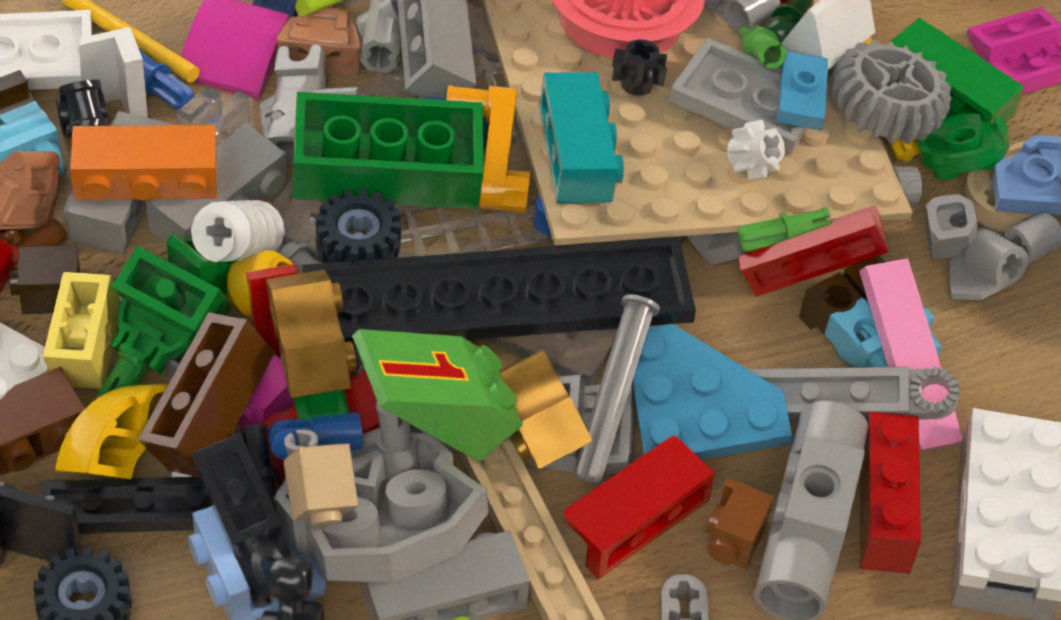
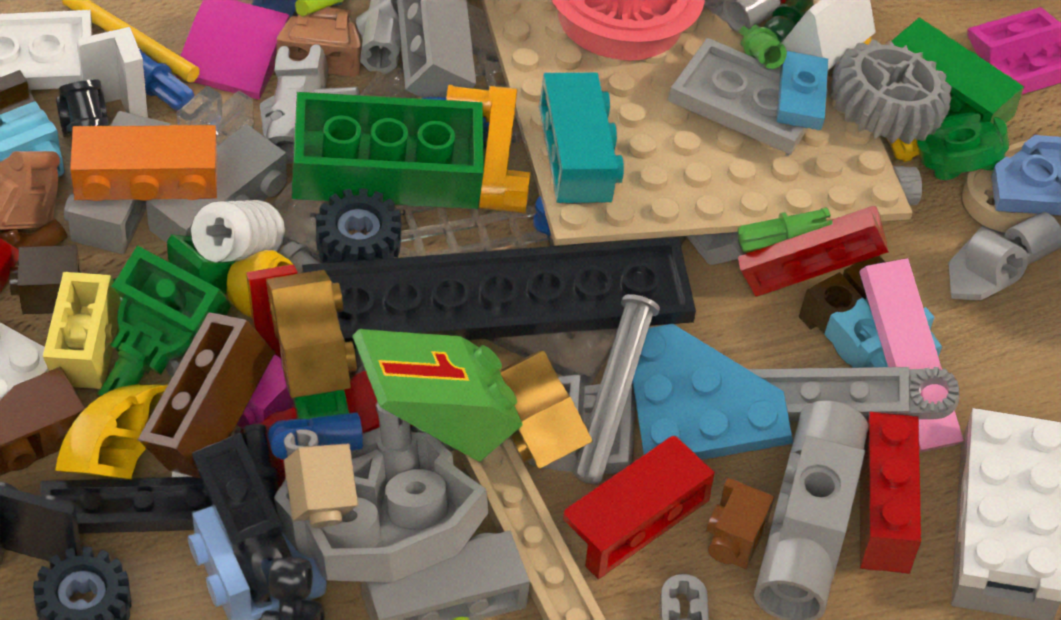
(639, 67): black gear -> none
(755, 149): white gear -> none
(950, 225): light grey rock -> none

